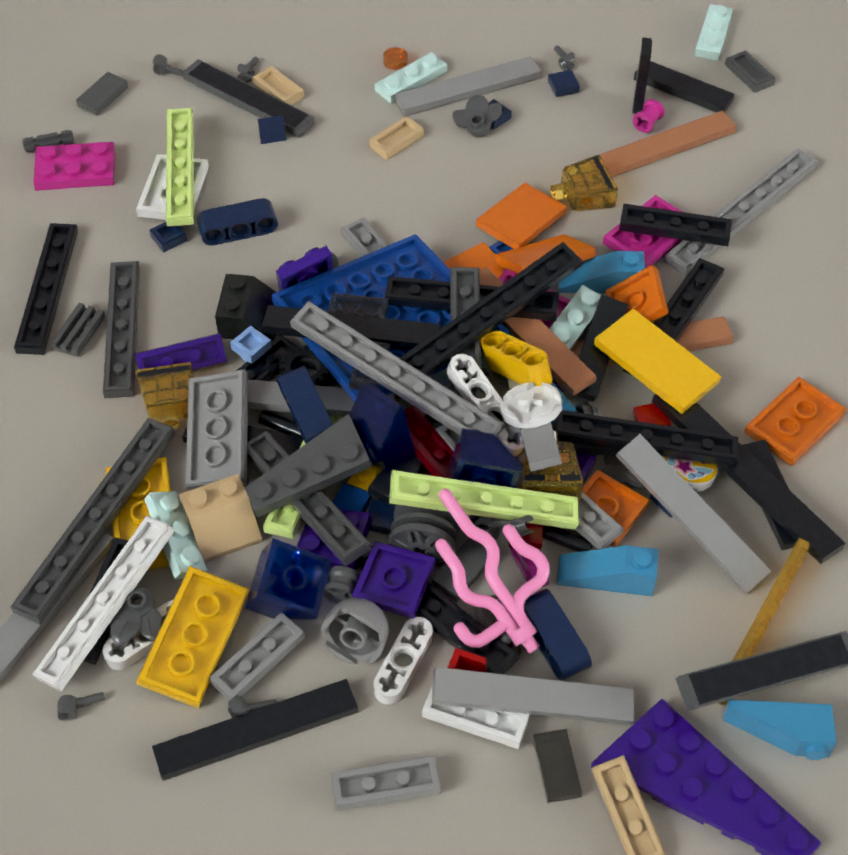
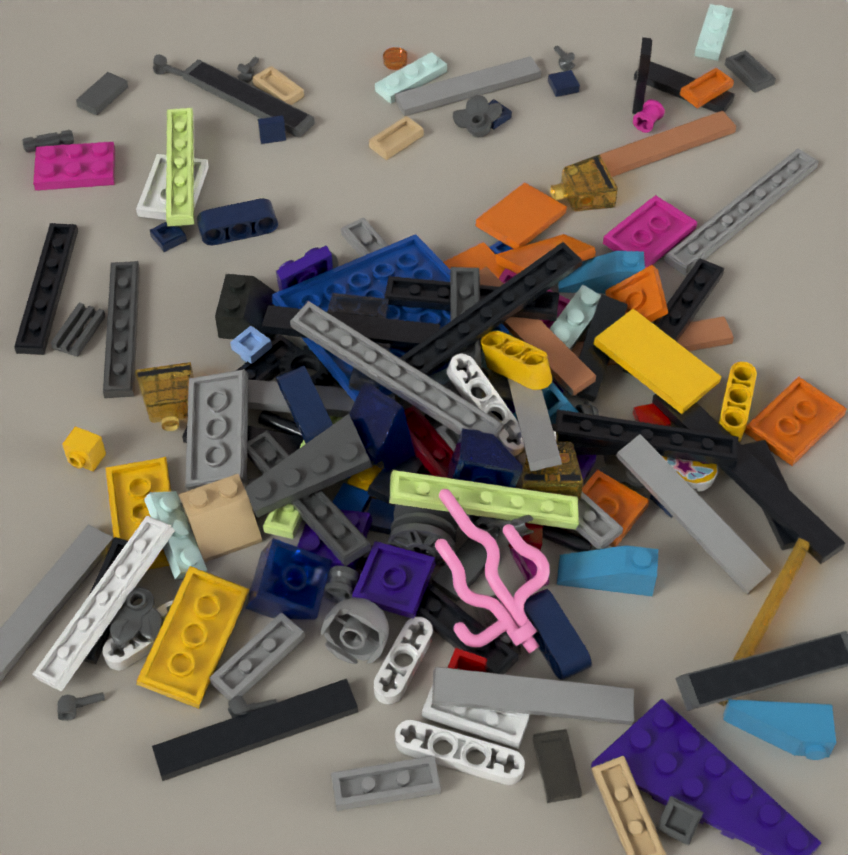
(84, 449): none -> yellow plate
(92, 521): dark grey tile -> none
(199, 351): dark purple plate -> none
(461, 746): none -> white beam
(531, 405): white tile -> none
(675, 224): black plate -> none
(679, 820): none -> dark grey tile
(706, 87): none -> orange tile
(737, 398): none -> yellow beam

